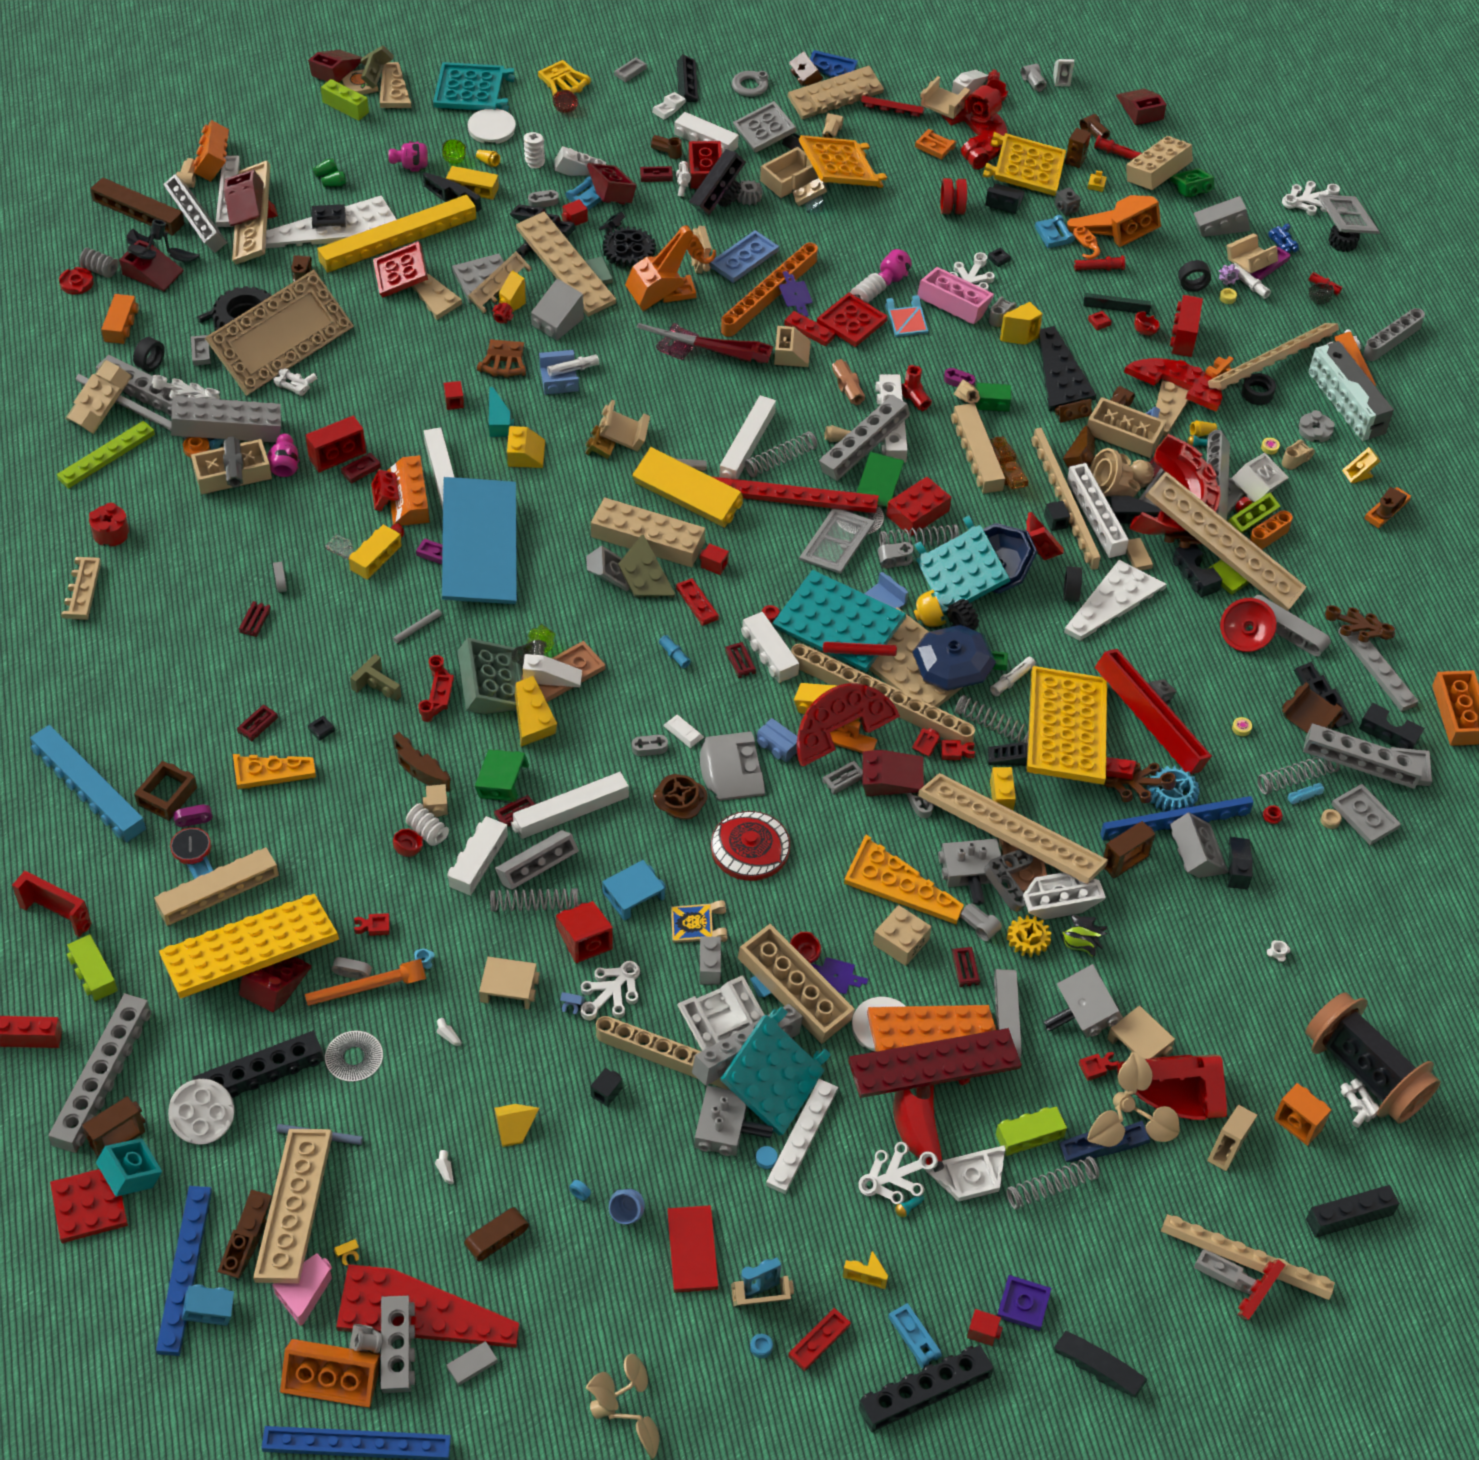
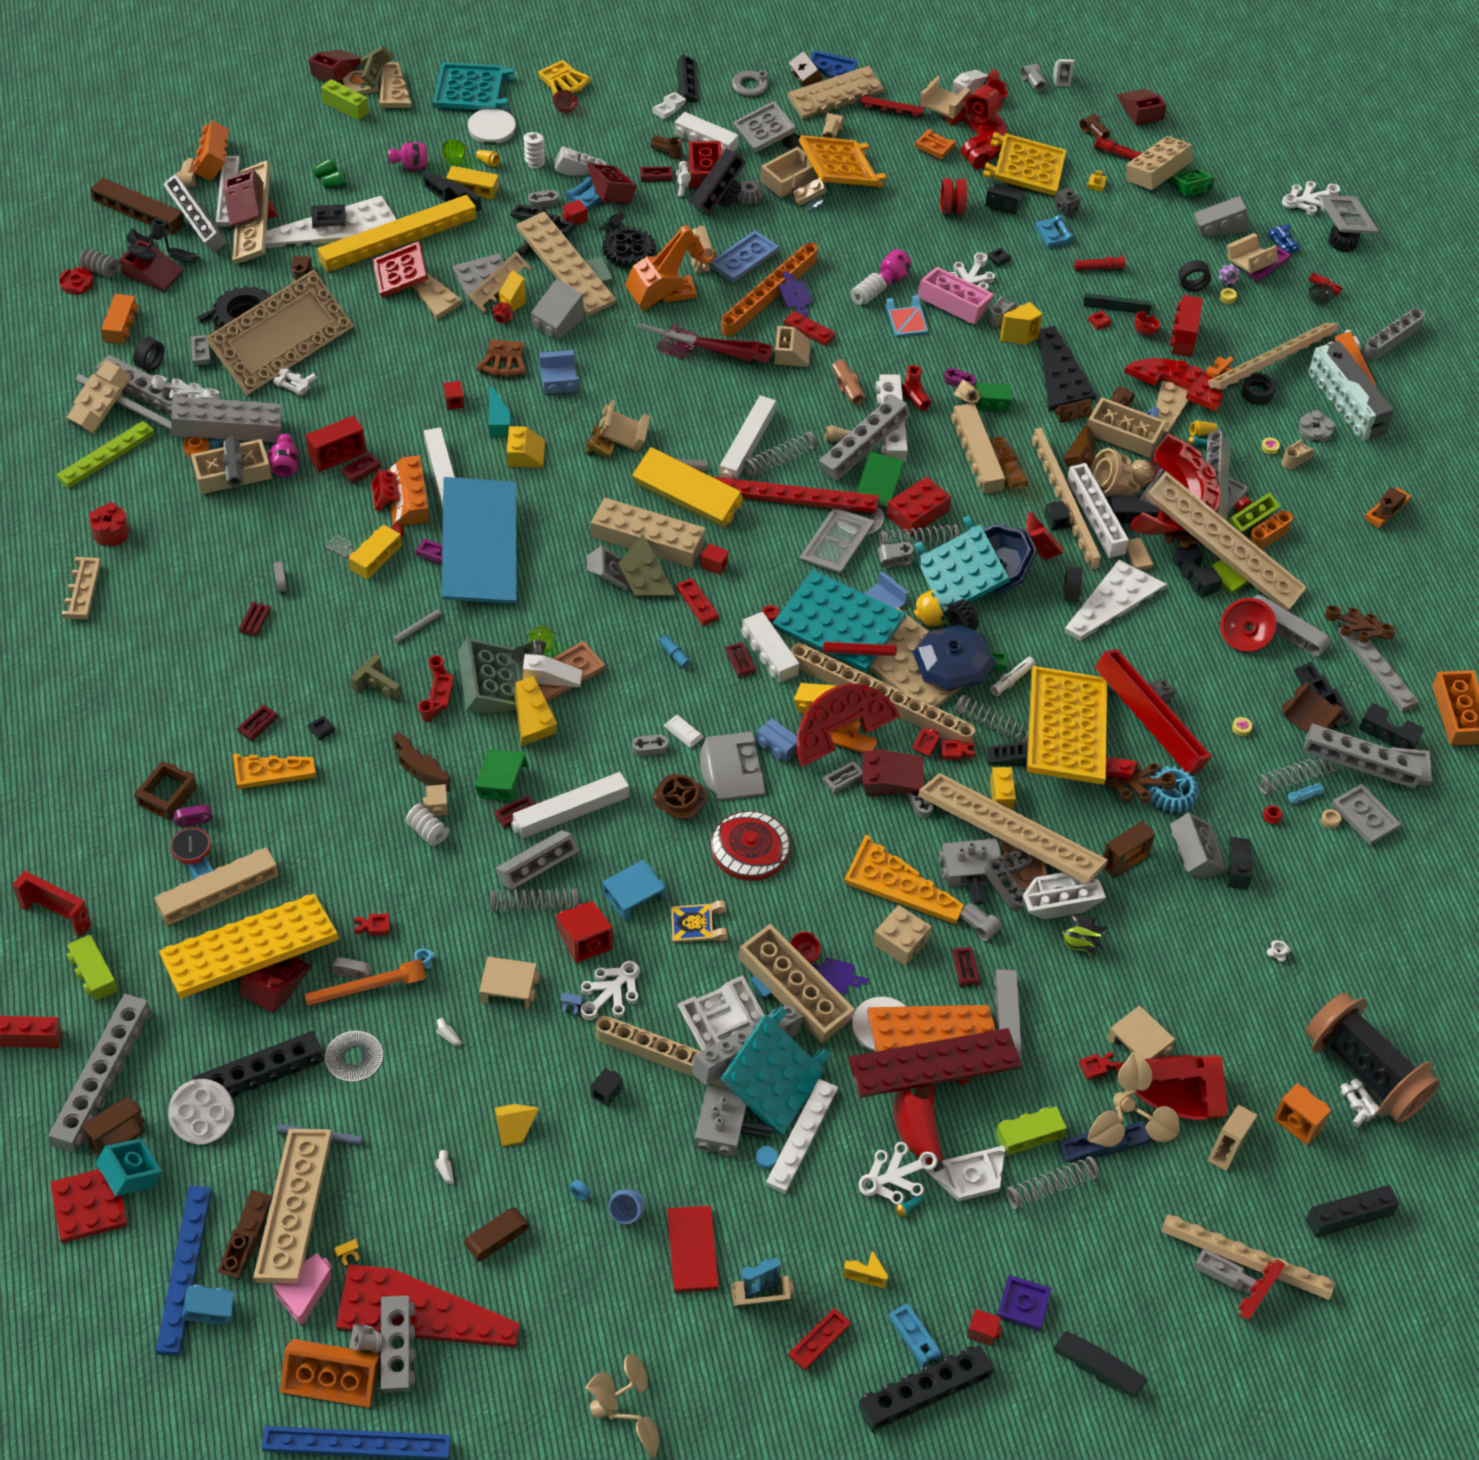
(88, 784): dark azure brick -> none
(407, 842): red hair -> none
(472, 1363): light grey tile -> none
(477, 855): white brick -> none
(580, 363): white pin -> none
(630, 69): light grey tile -> none
(710, 960): light grey brick -> none
(761, 1346): dark azure tile -> none
(852, 319): red plate -> none
(1036, 942): yellow gear -> none
(1077, 147): reddish brown brick -> none
(1087, 1003): light grey piece -> none
(1127, 222): orange slope -> none
(1162, 820): blue plate -> none
(1254, 284): white pin -> none
(1259, 477): white slope -> none
(1360, 467): yellow slope -> none

